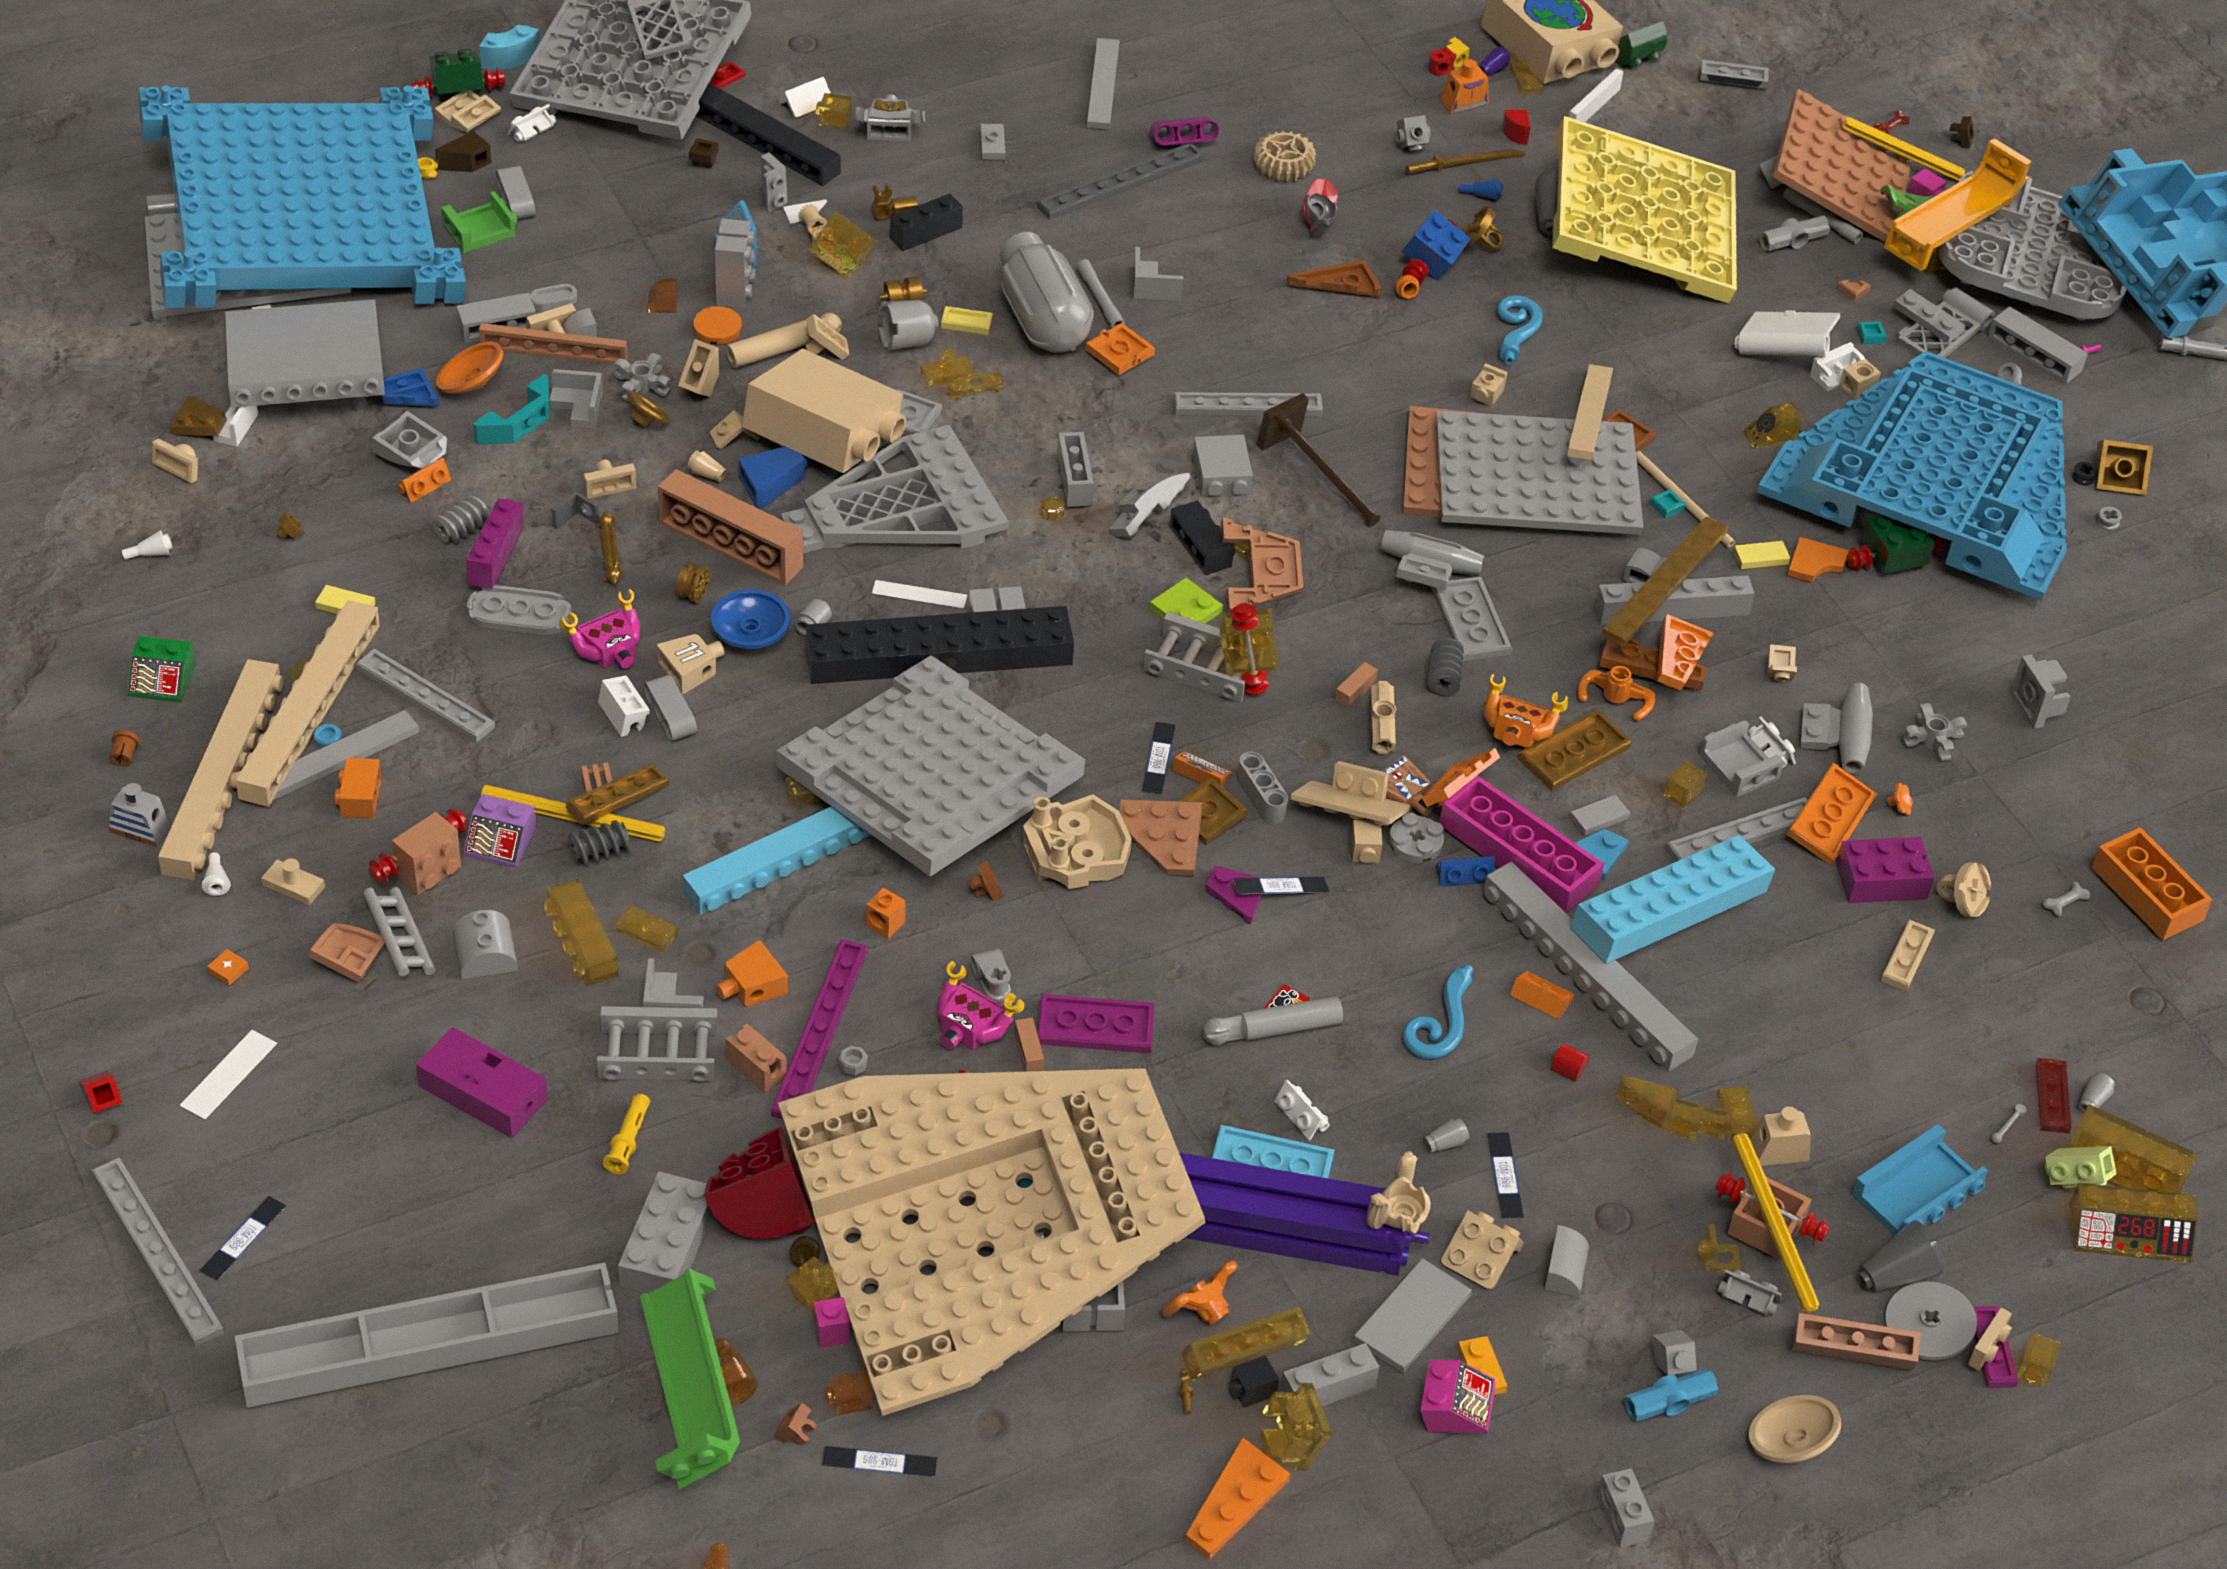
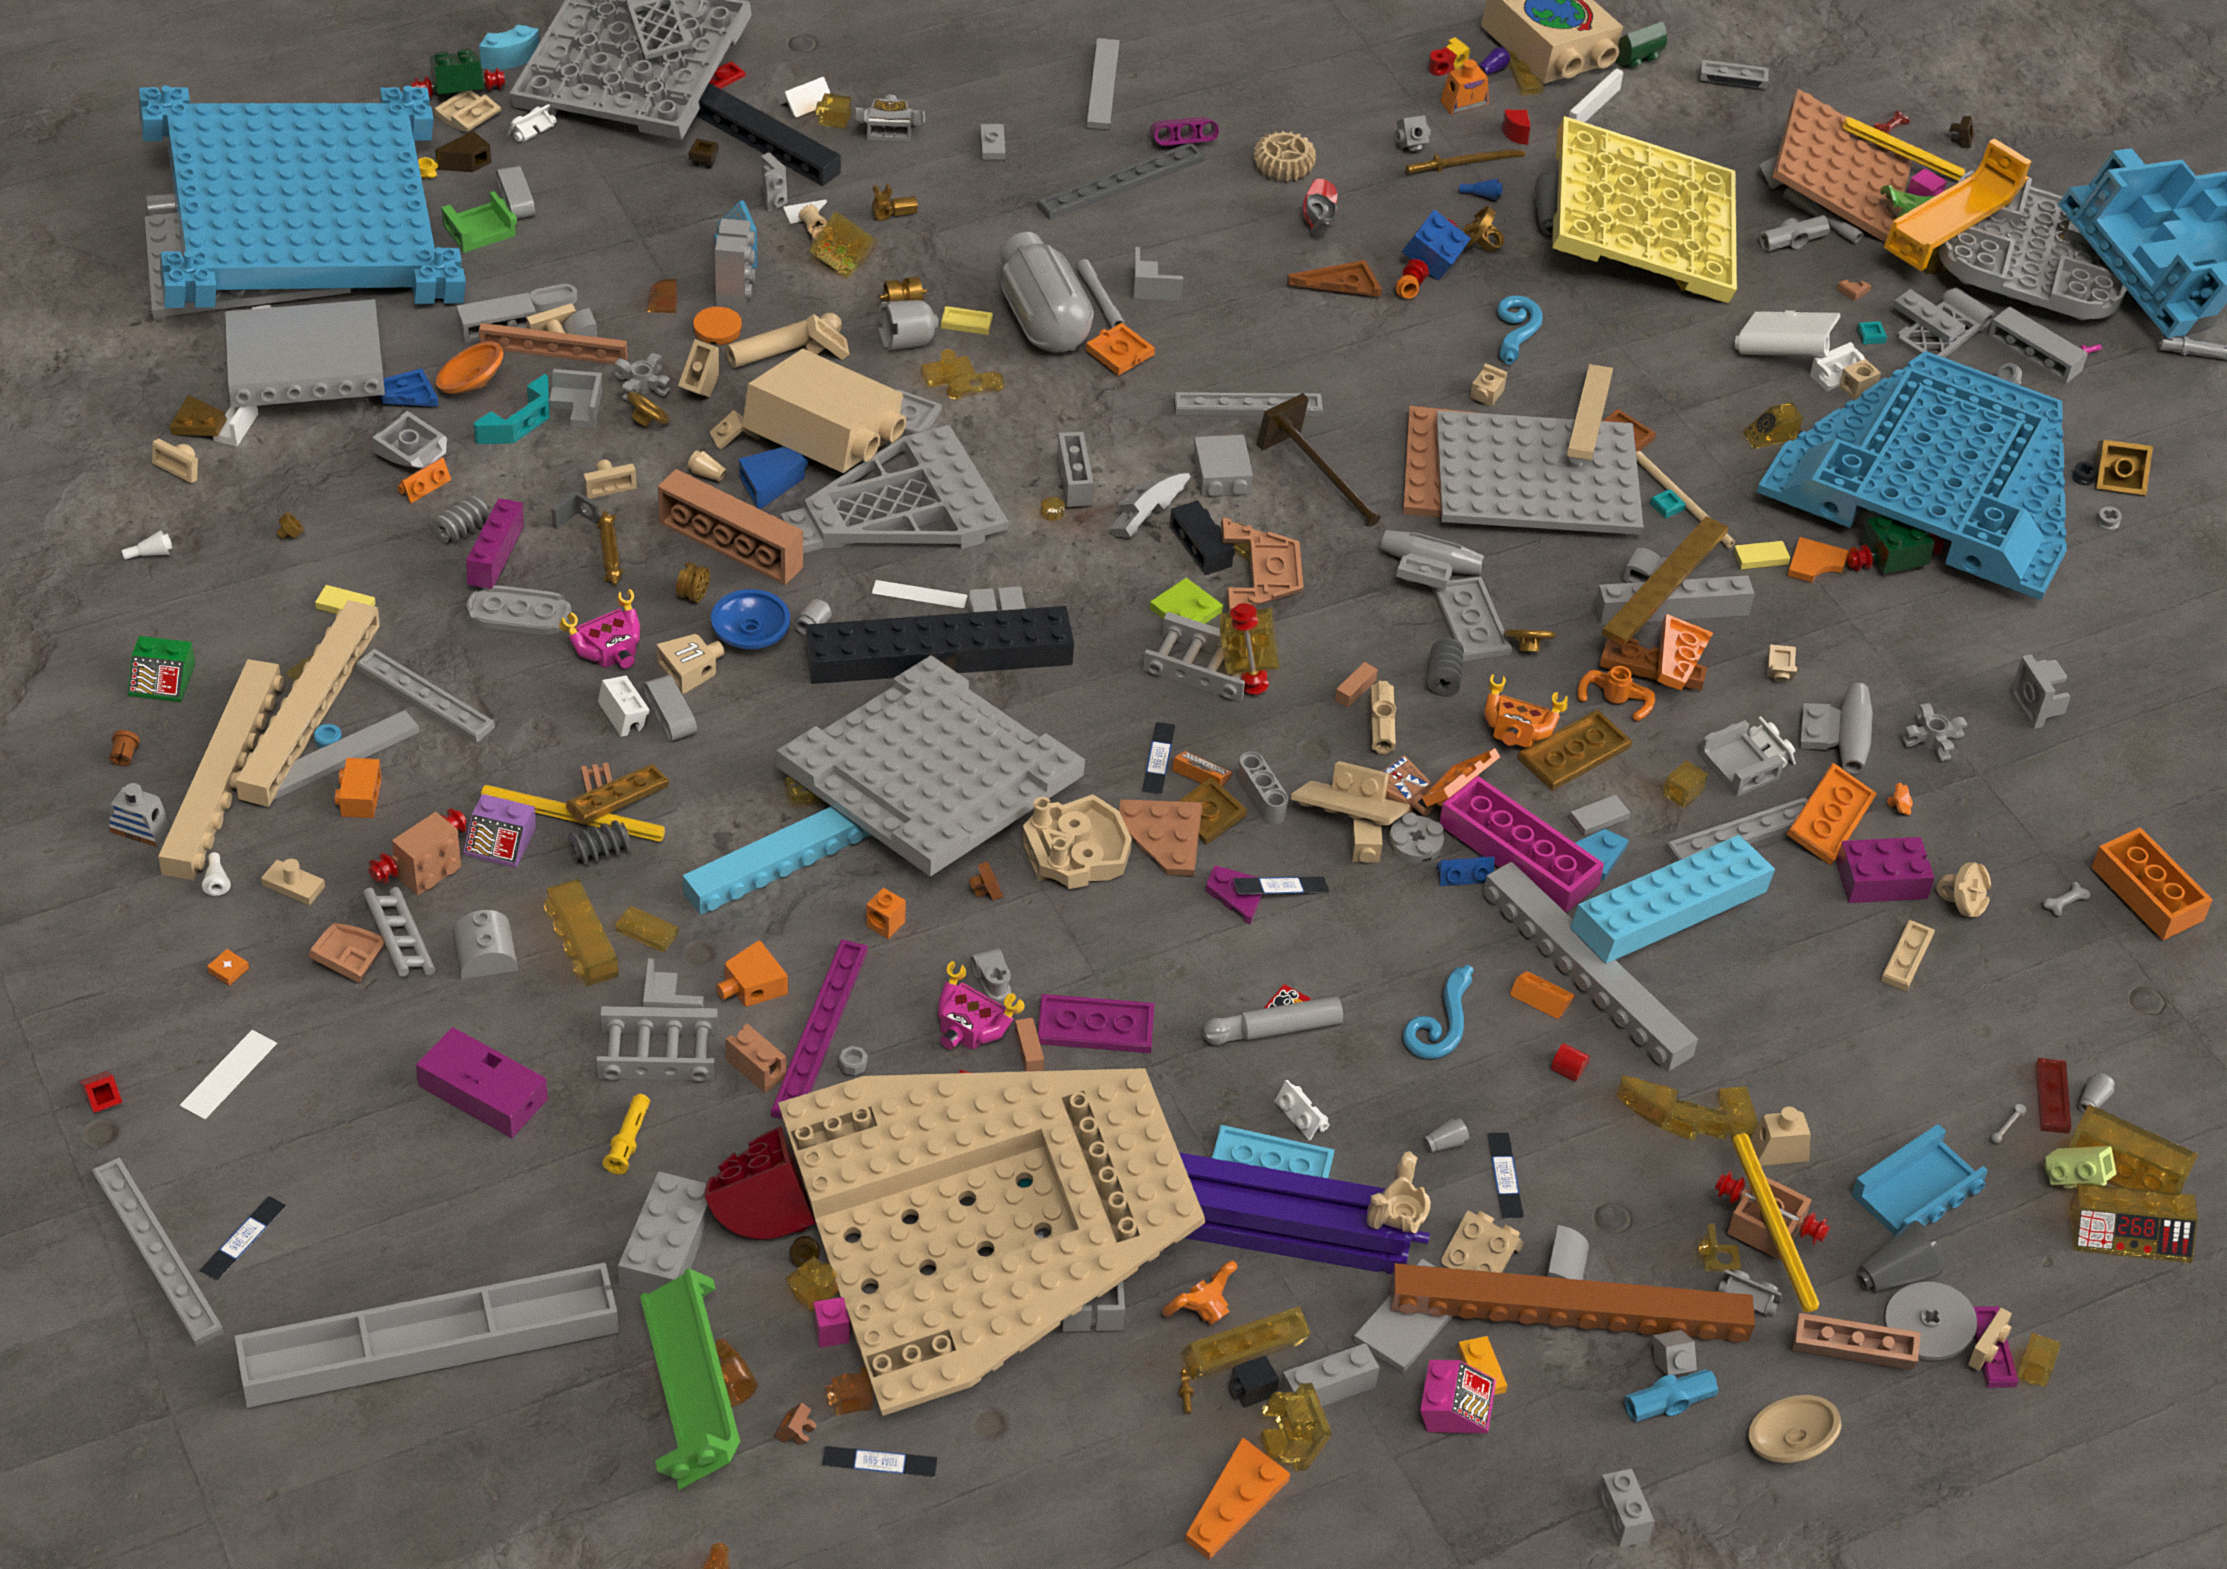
(926, 222): black brick -> none
(1529, 639): none -> pearl gold piece
(1571, 1302): none -> dark orange brick

